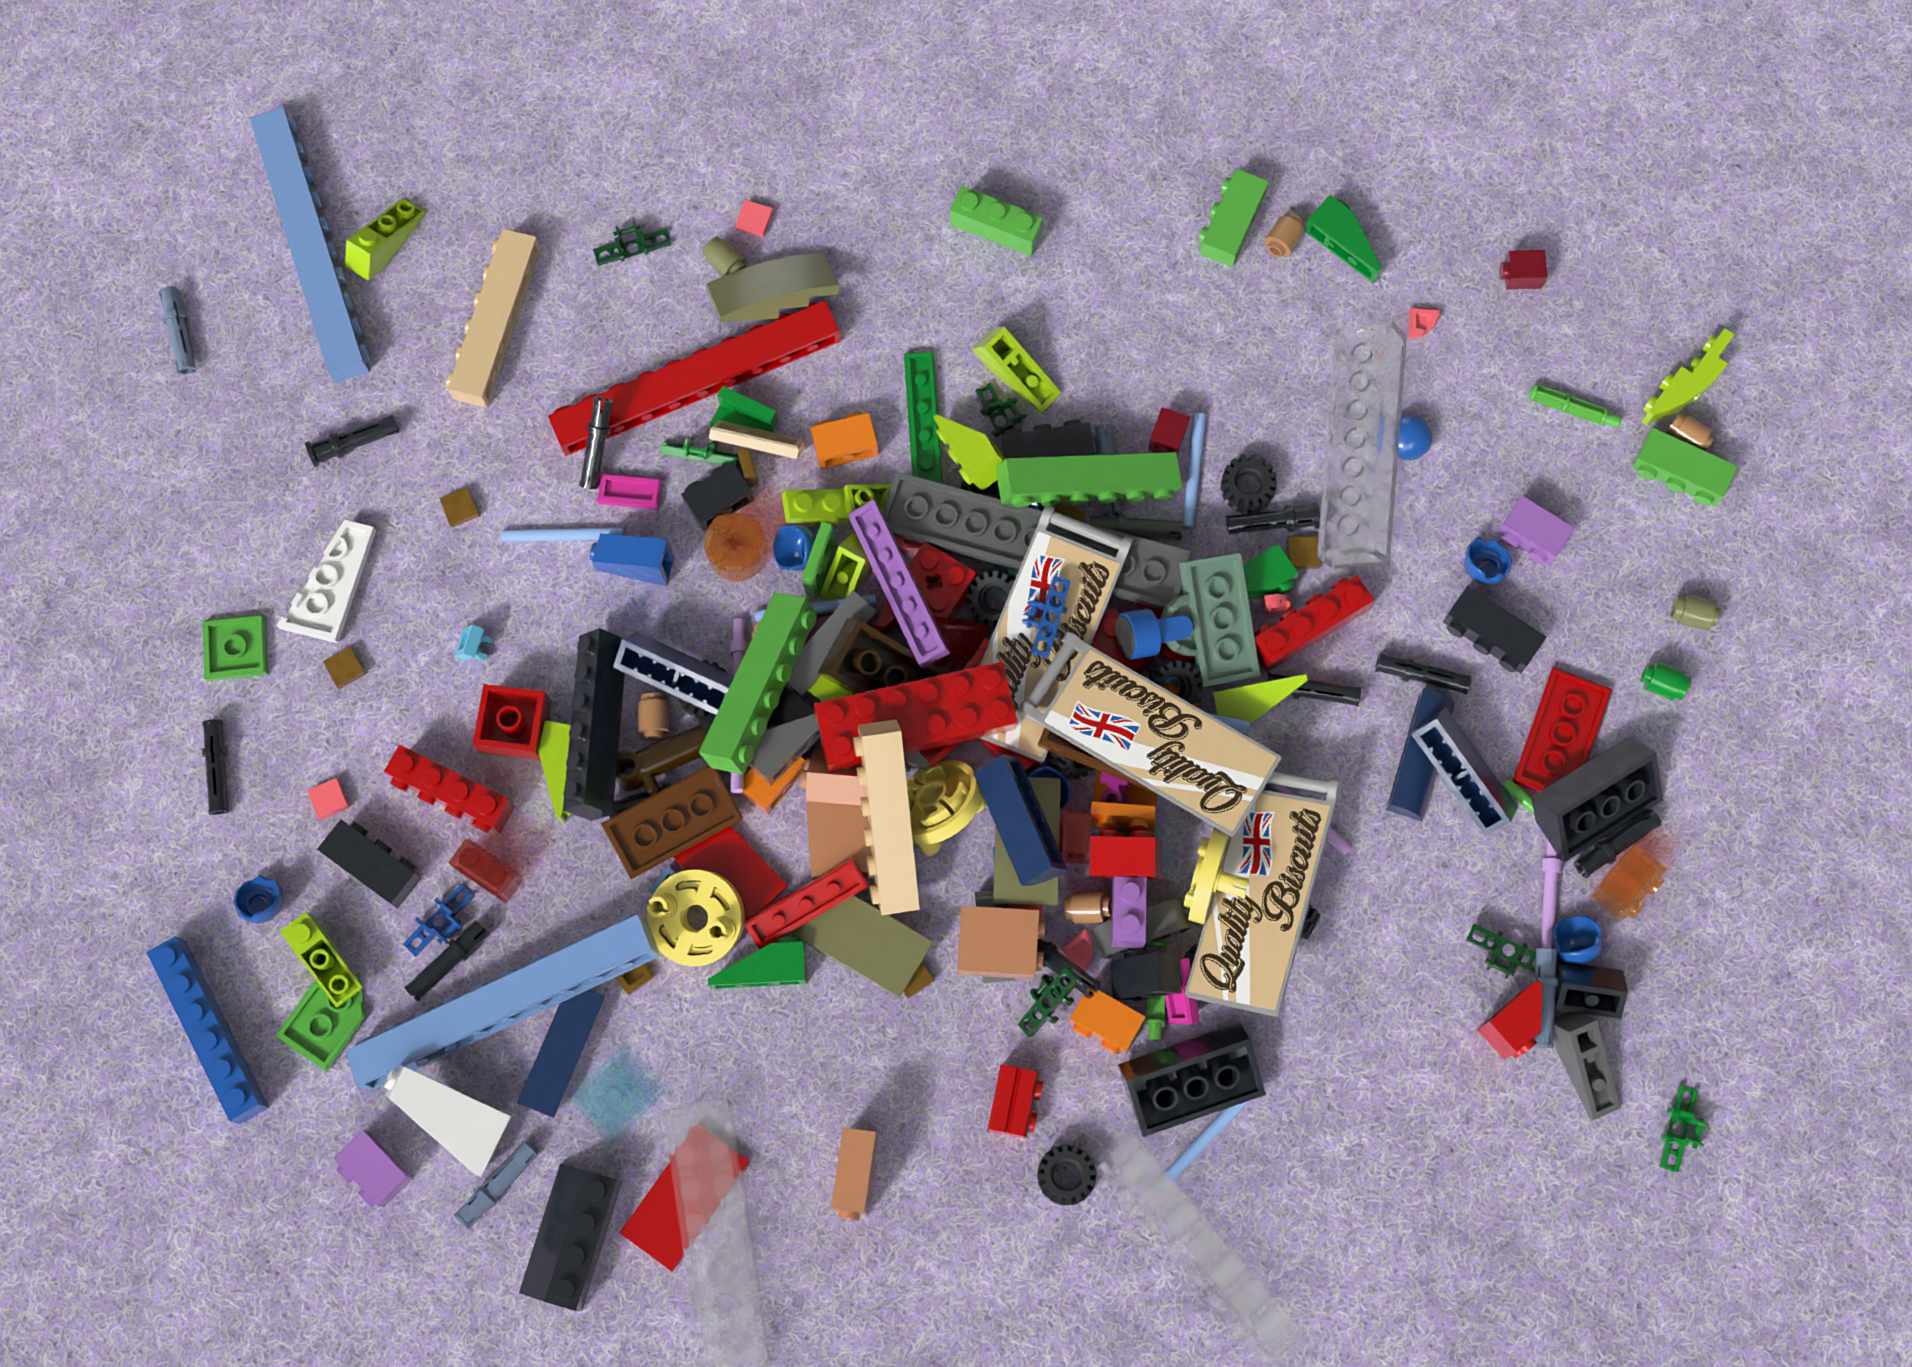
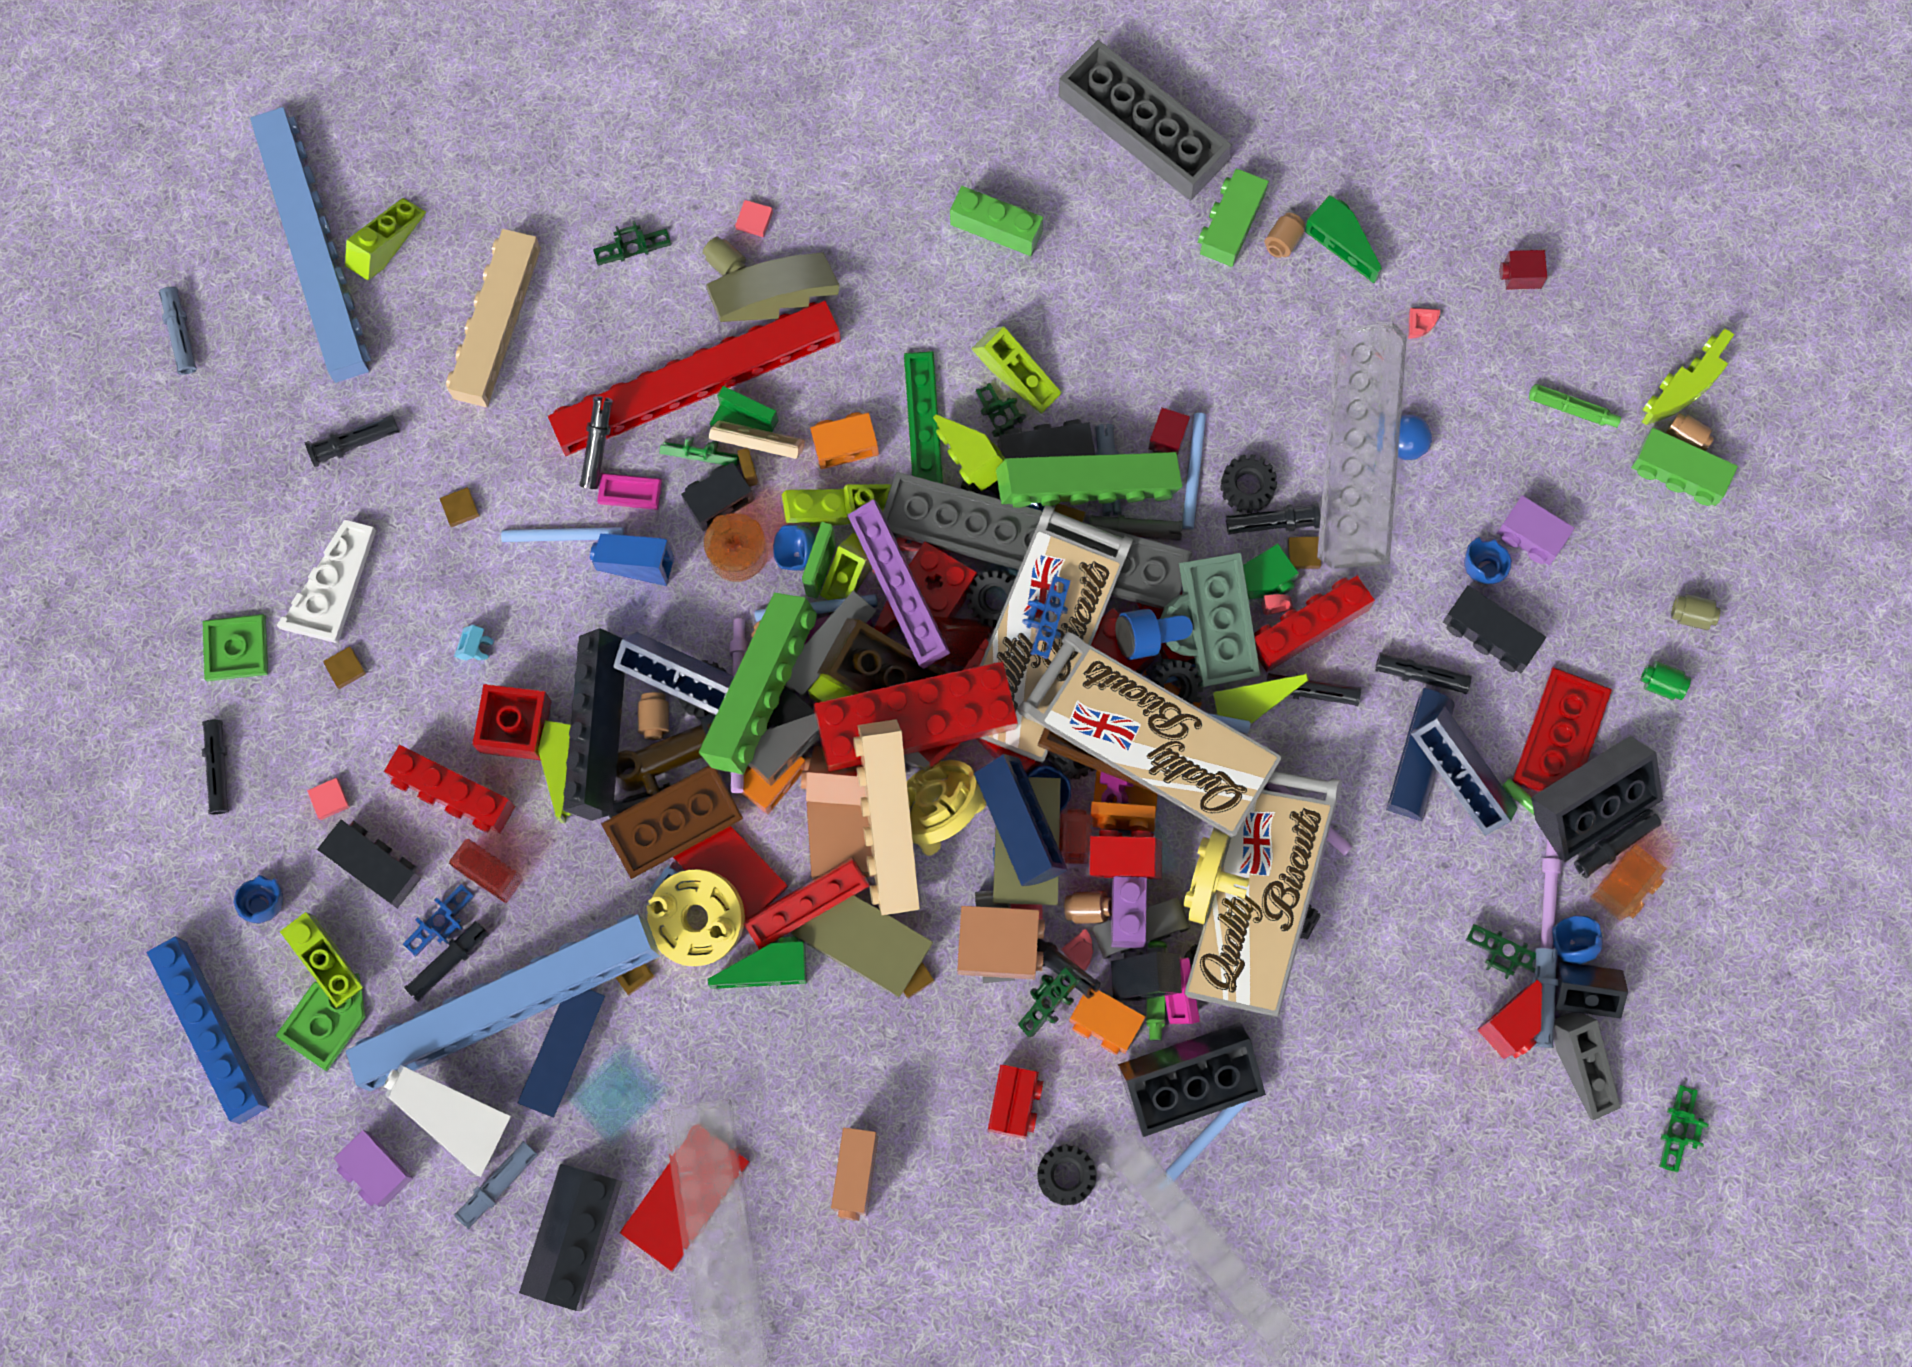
(1144, 119): none -> dark grey brick

